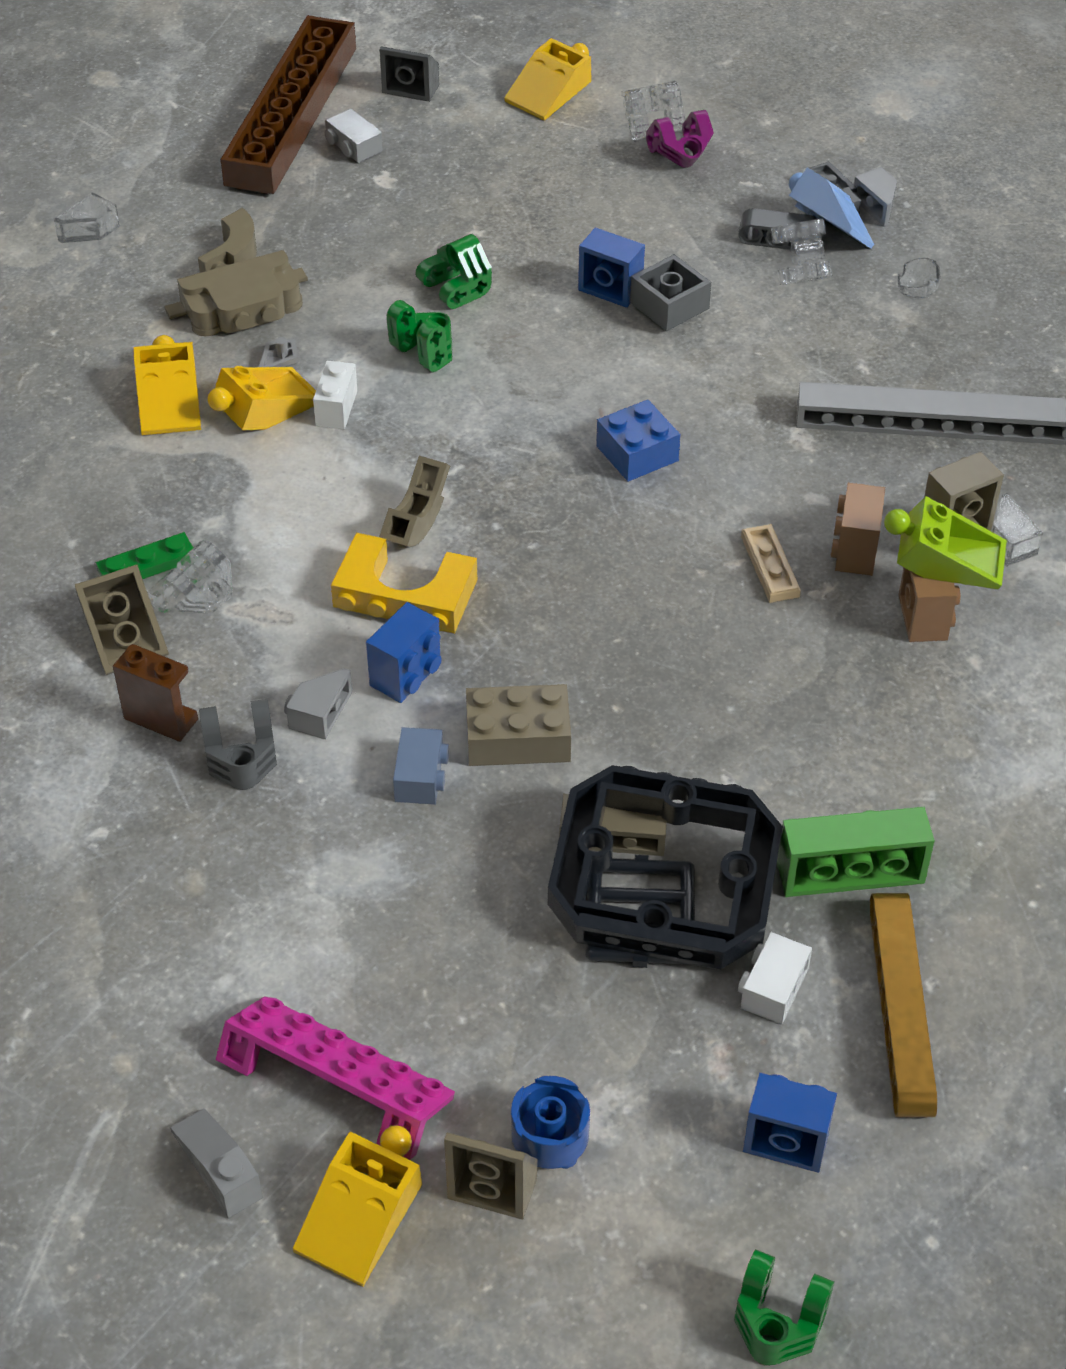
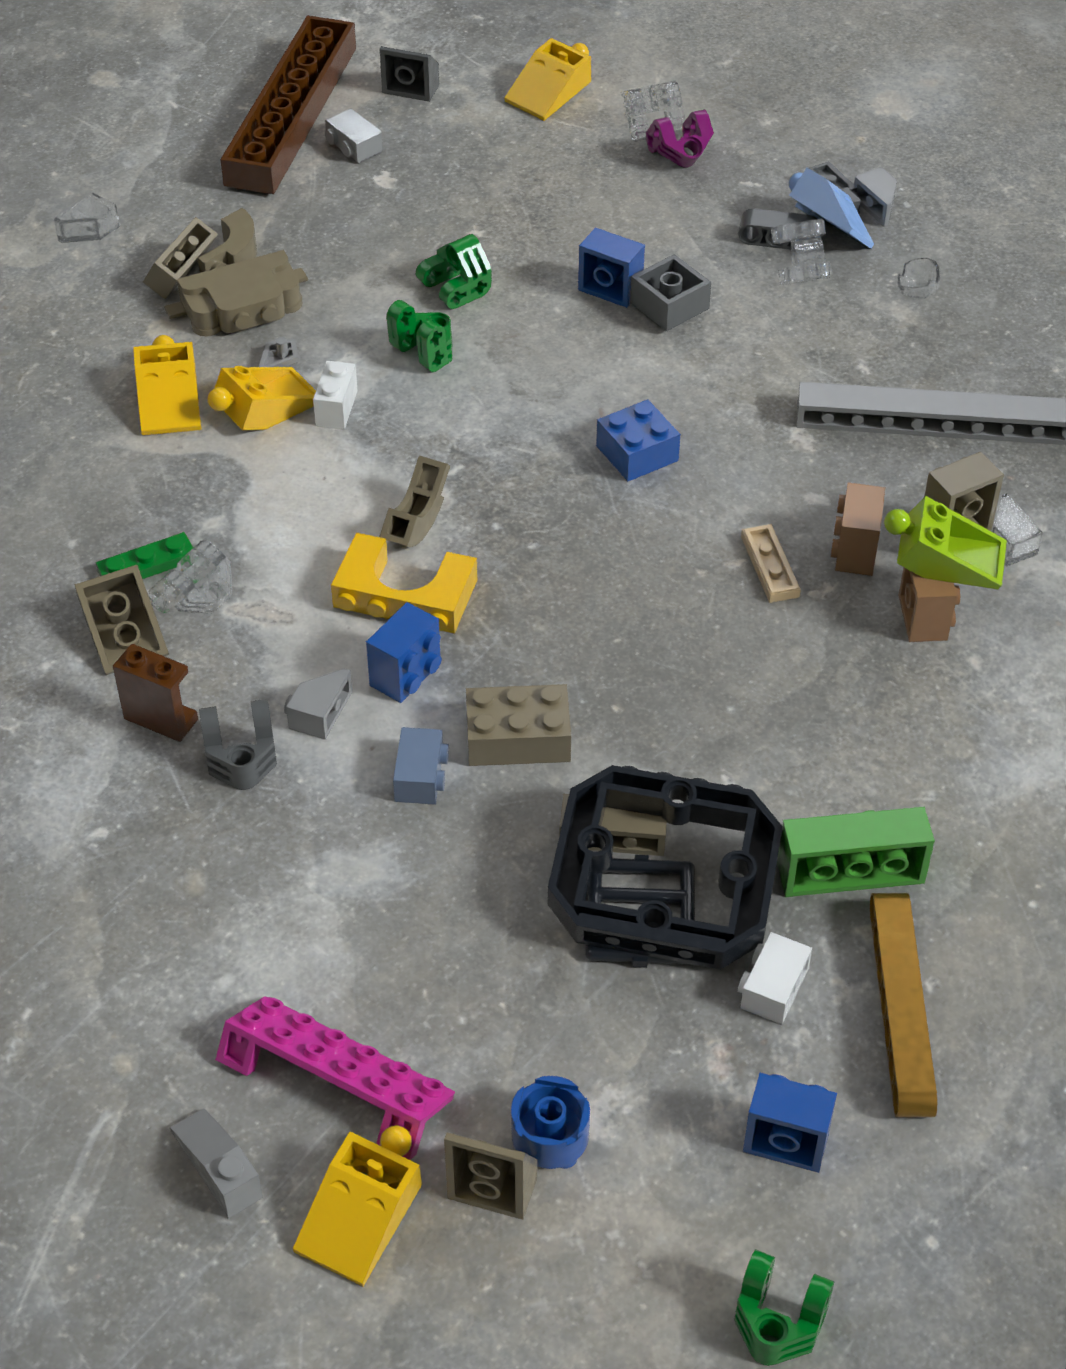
(180, 257): none -> dark tan brick

